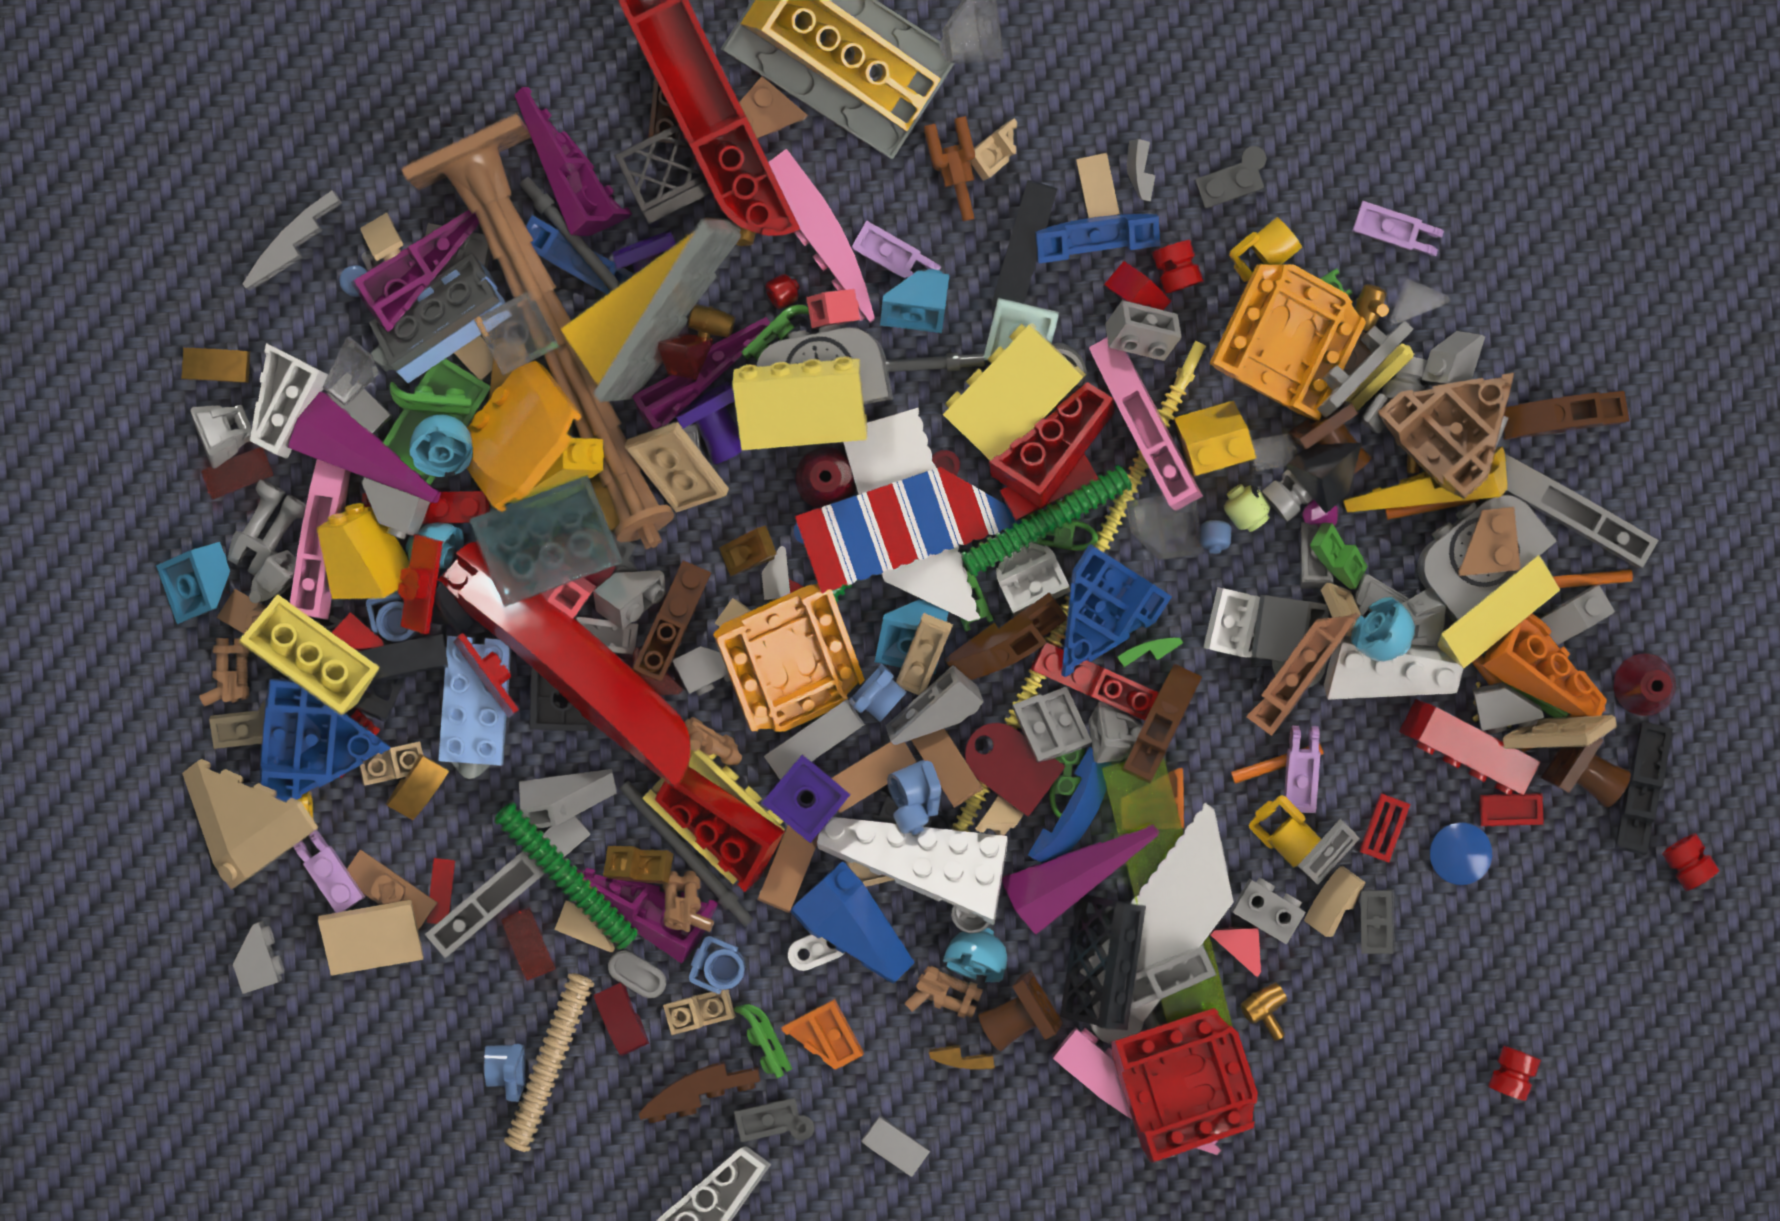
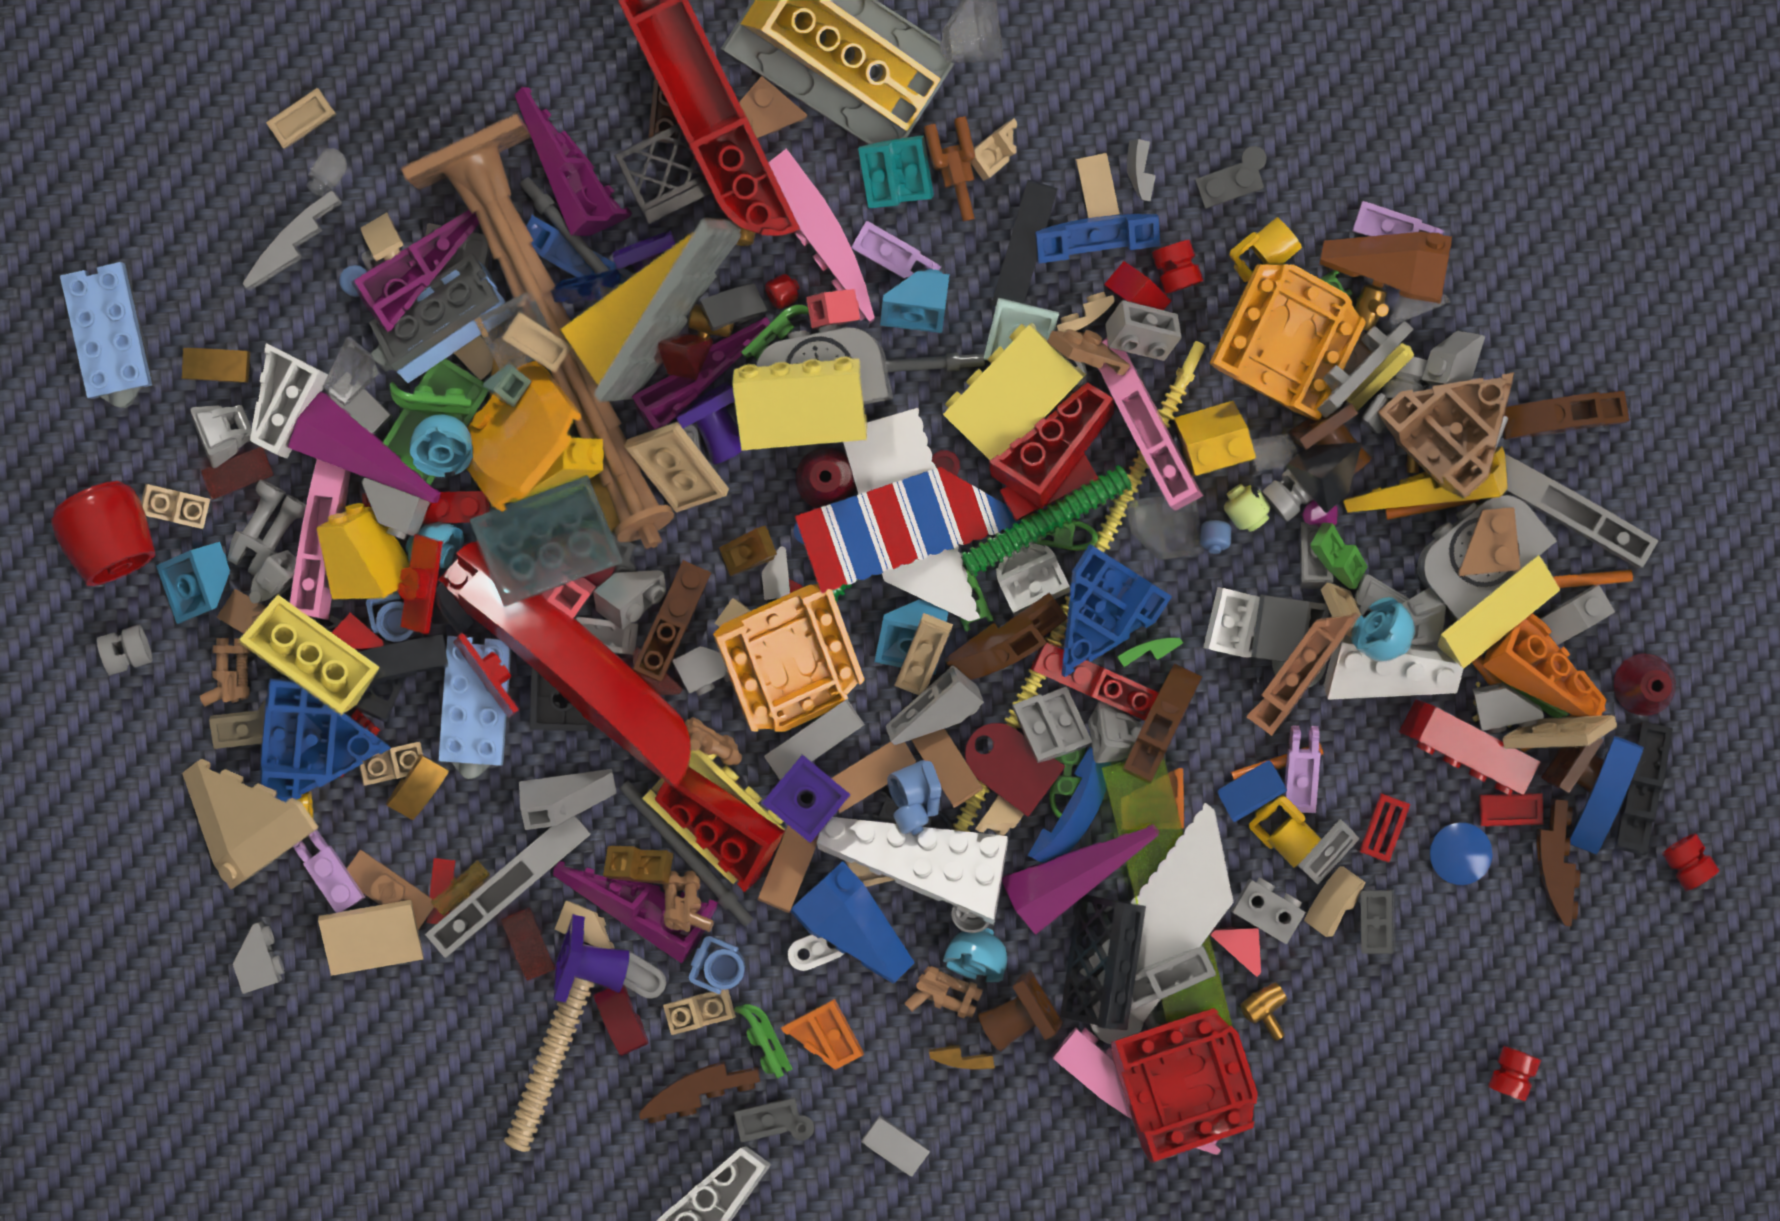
(103, 532): none -> red piece
(107, 333): none -> light blue piece
(135, 646): none -> light grey wheel
(175, 506): none -> tan slope
(301, 118): none -> tan tile
(327, 171): none -> clear arm
(460, 888): none -> clear yellow pin
(506, 1067): medium blue piece -> none
(507, 385): none -> sand green slope
(537, 342): none -> tan tile
(566, 876): green piece -> none
(586, 287): none -> clear blue wing
(587, 962): none -> dark purple plant
(732, 306): none -> dark grey slope
(878, 694): medium blue piece -> none
(896, 171): none -> teal slope
(1087, 348): none -> medium nougat wing
(1096, 306): none -> tan slope
(1252, 790): none -> blue slope
(1405, 261): none -> dark orange wedge
(1557, 876): none -> reddish brown slope
(1606, 795): none -> blue slope

